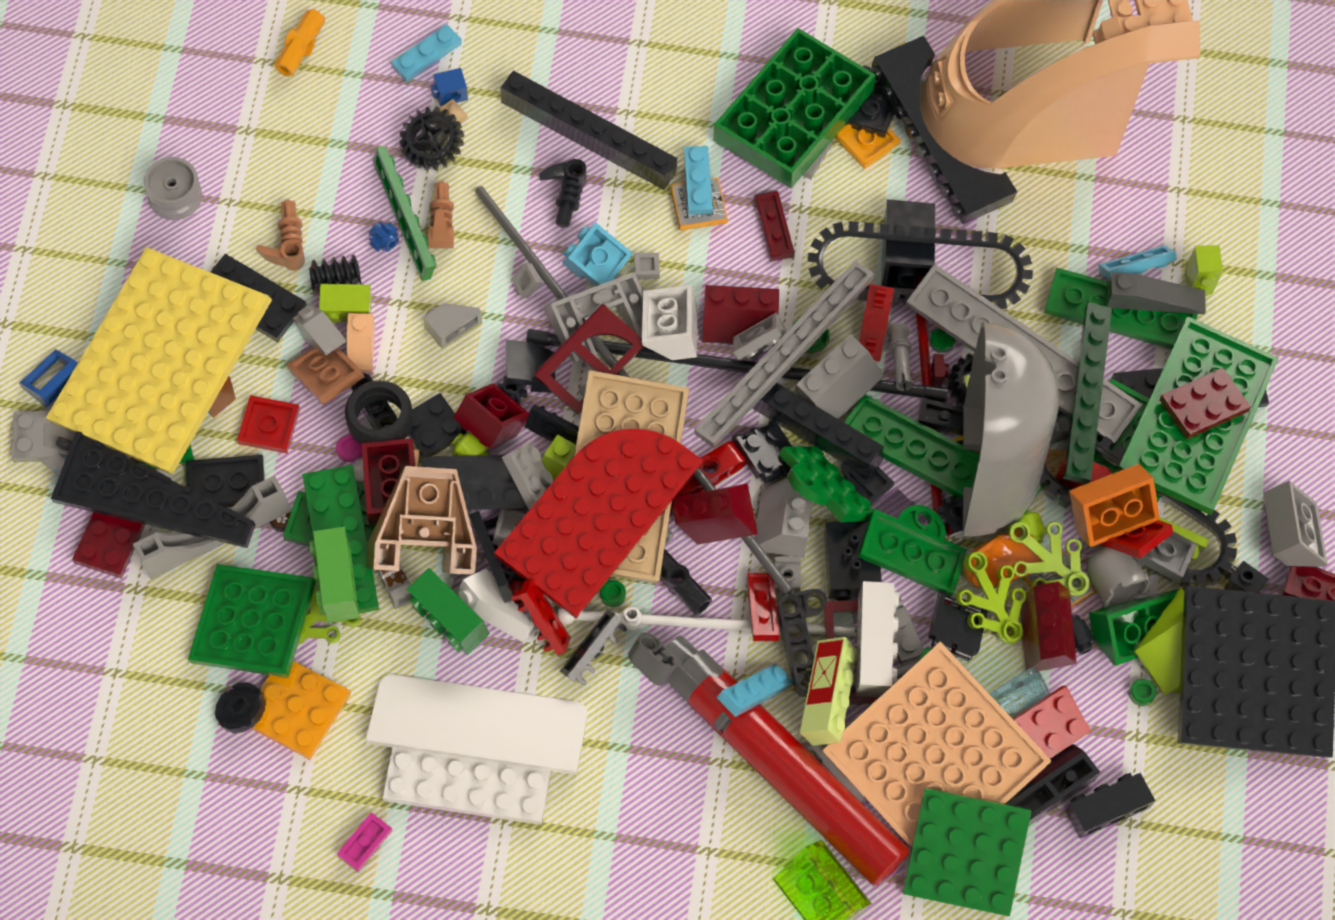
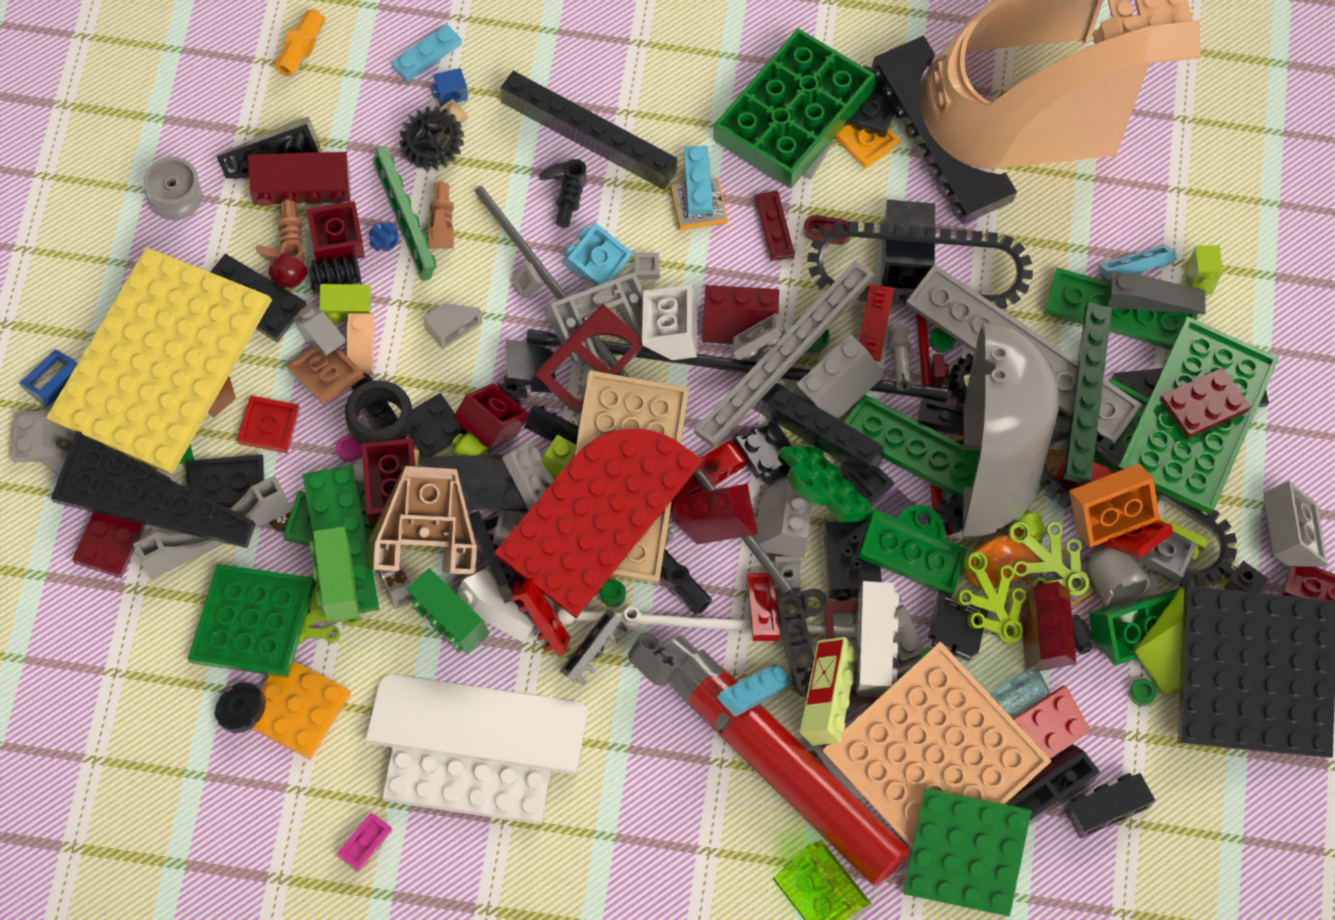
(287, 271): none -> dark red hair
(289, 138): none -> black wedge
(300, 178): none -> dark red slope
(335, 232): none -> dark red brick
(820, 222): none -> dark red plate

